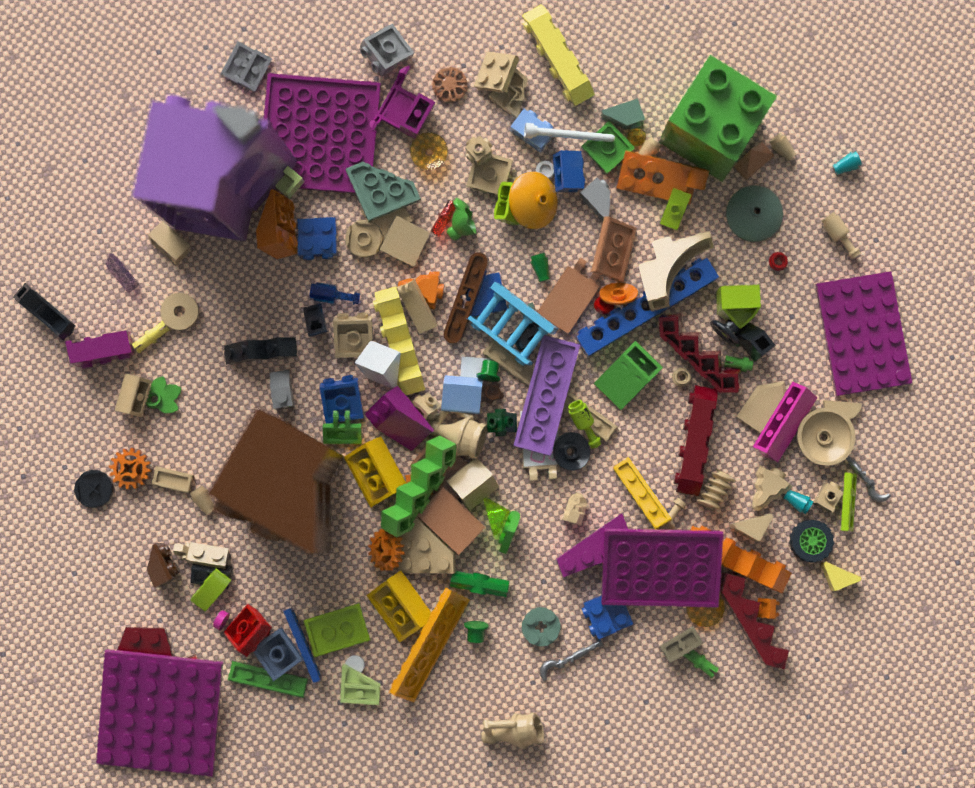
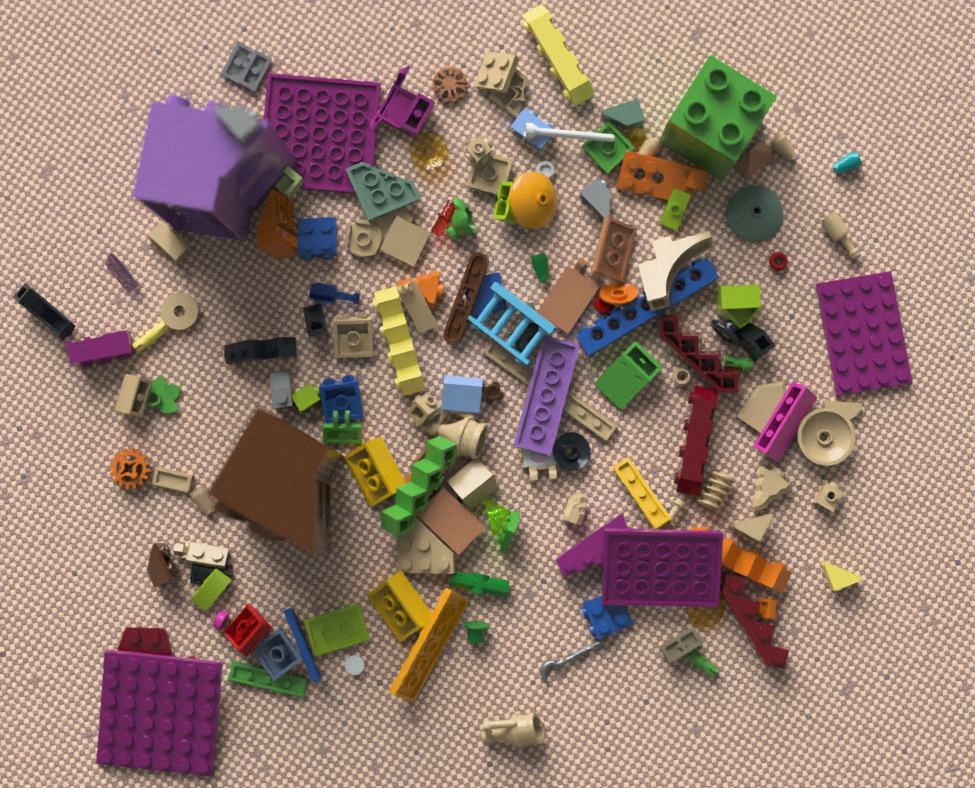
(93, 488): black tile -> none
(307, 397): none -> lime brick
(358, 687): yellowish green wing -> none
(379, 364): white slope -> none
(385, 49): light grey plate -> none
(386, 550): orange gear -> none
(399, 419): magenta slope -> none
(471, 366): white sticker -> none
(489, 371): green piece -> none
(501, 422): dark green brick -> none
(547, 617): sand green plate -> none
(568, 171): blue brick -> none
(583, 421): lime piece -> none
(799, 501): teal cone -> none
(811, 541): black wheel -> none
(849, 498): lime tile -> none
(870, 483): flat silver piece -> none

